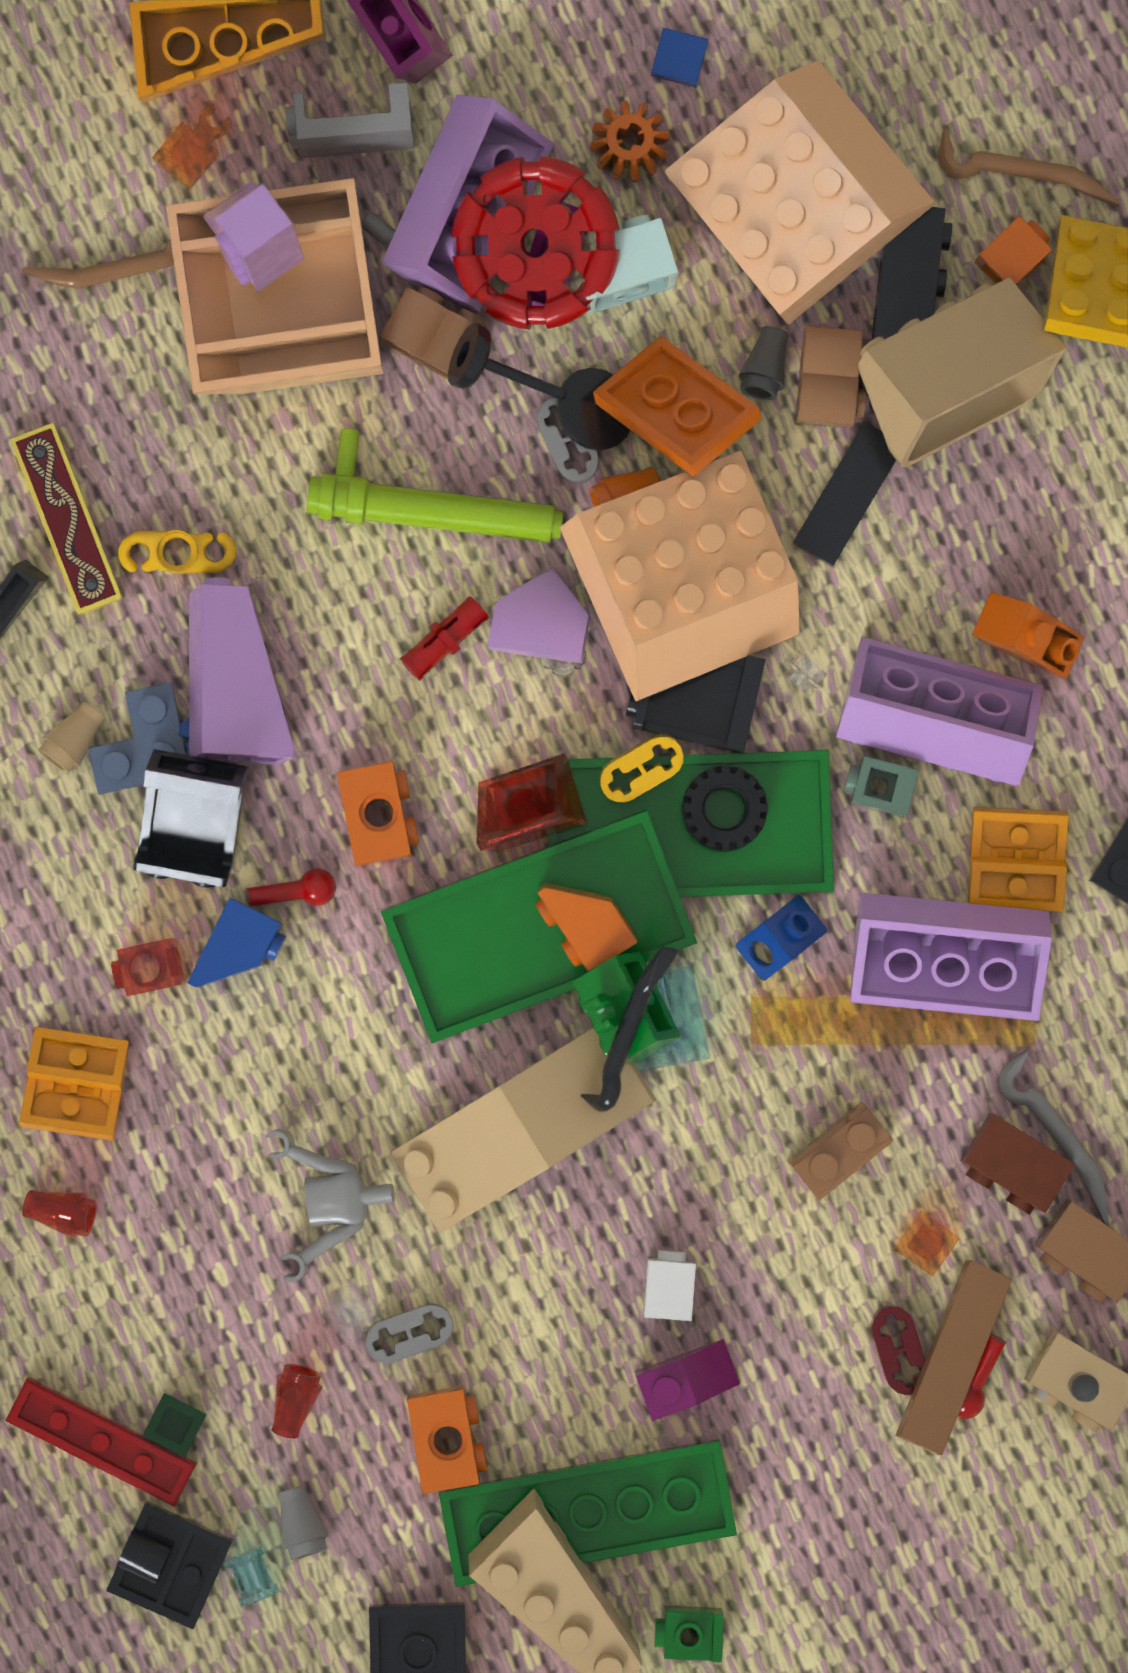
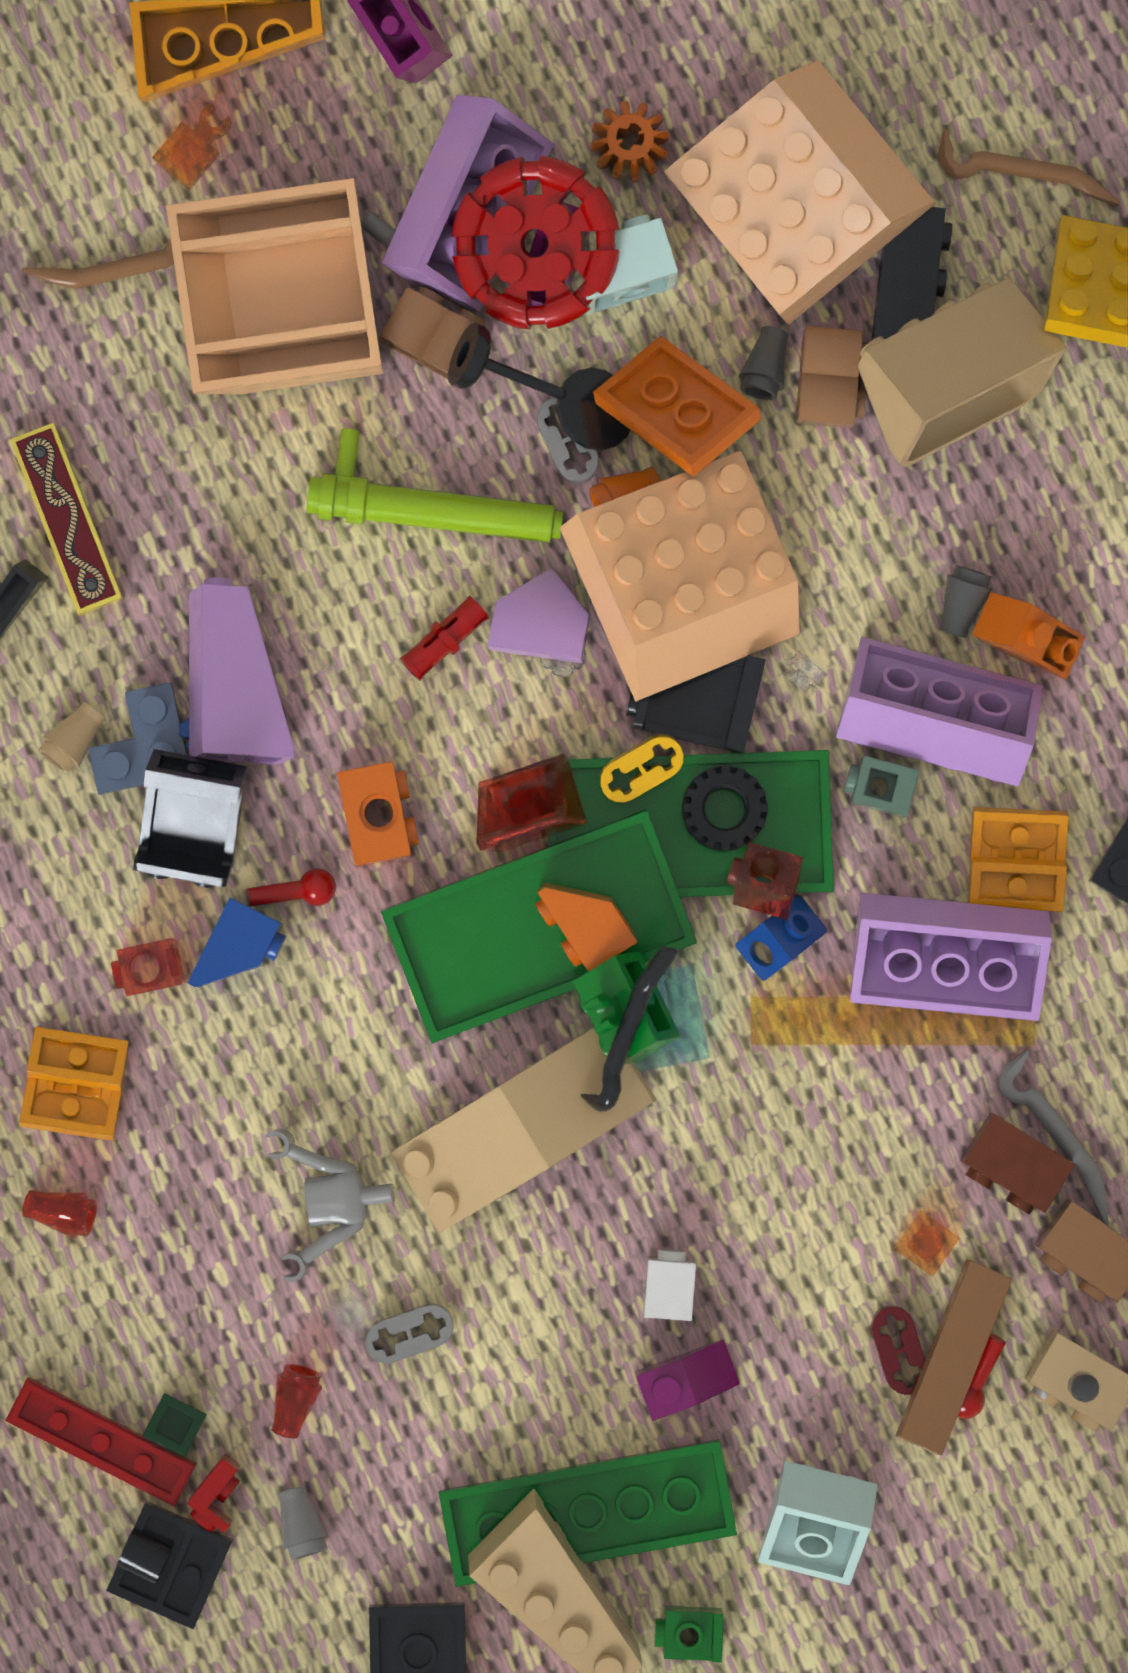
(156, 542): yellow piece -> none
(217, 1485): none -> red bracket
(251, 1576): clear light blue bush -> none
(254, 236): lavender wedge -> none
(354, 132): light grey panel -> none
(440, 1468): orange brick -> none
(679, 57): blue tile -> none
(772, 897): none -> clear red brick
(818, 1523): none -> light aqua slope
(840, 1150): medium nougat brick -> none
(846, 496): black tile -> none
(963, 599): none -> dark grey cone
(1015, 252): orange brick -> none

